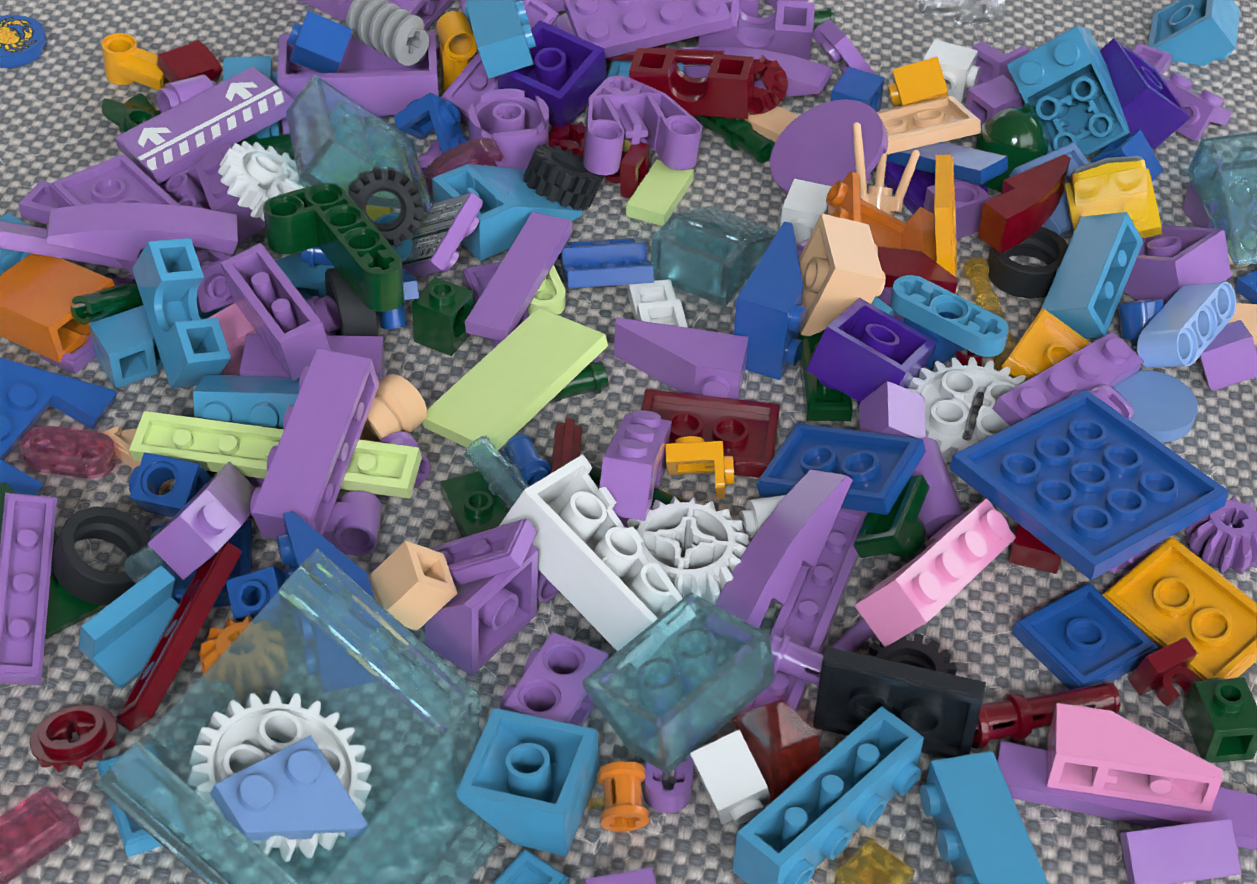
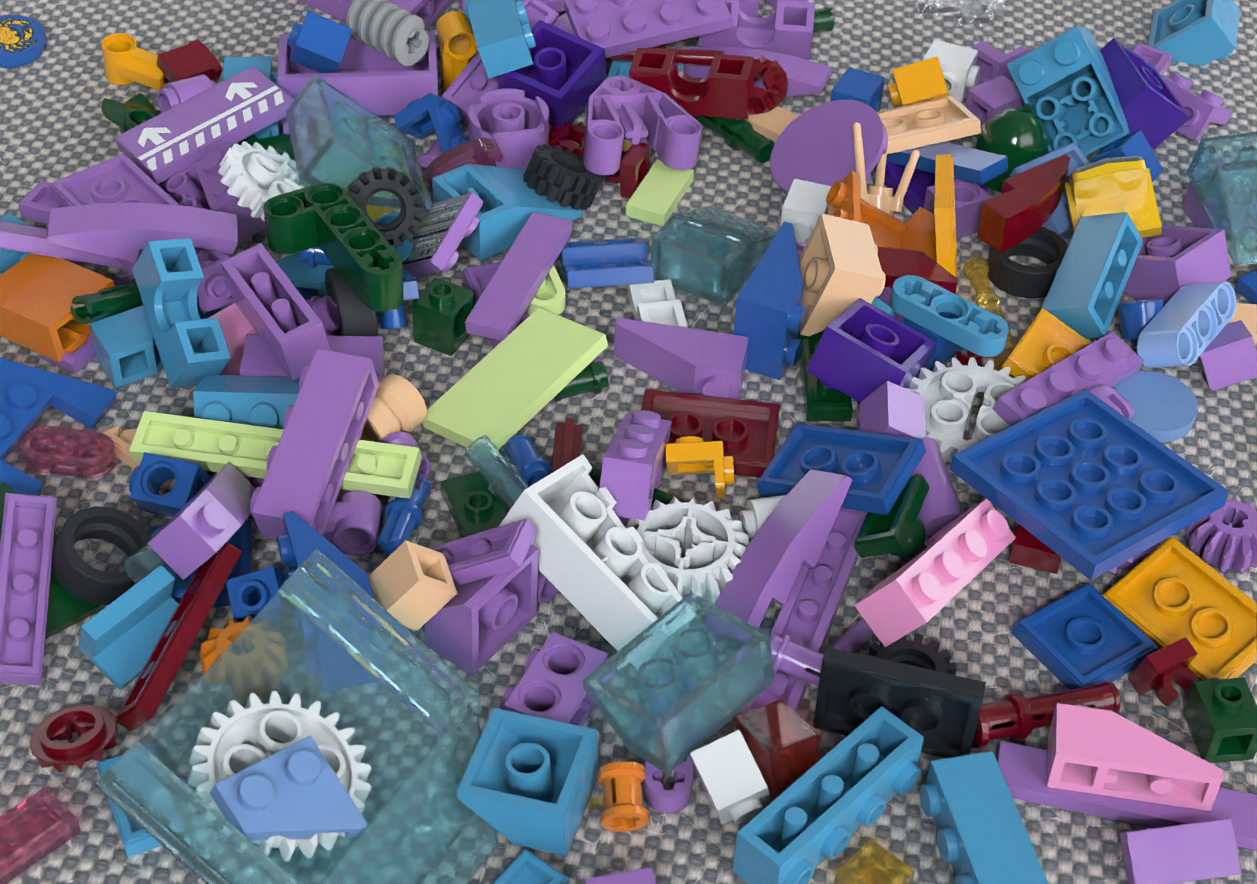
(403, 517): none -> blue axle
(839, 47): medium lavender hinge -> none

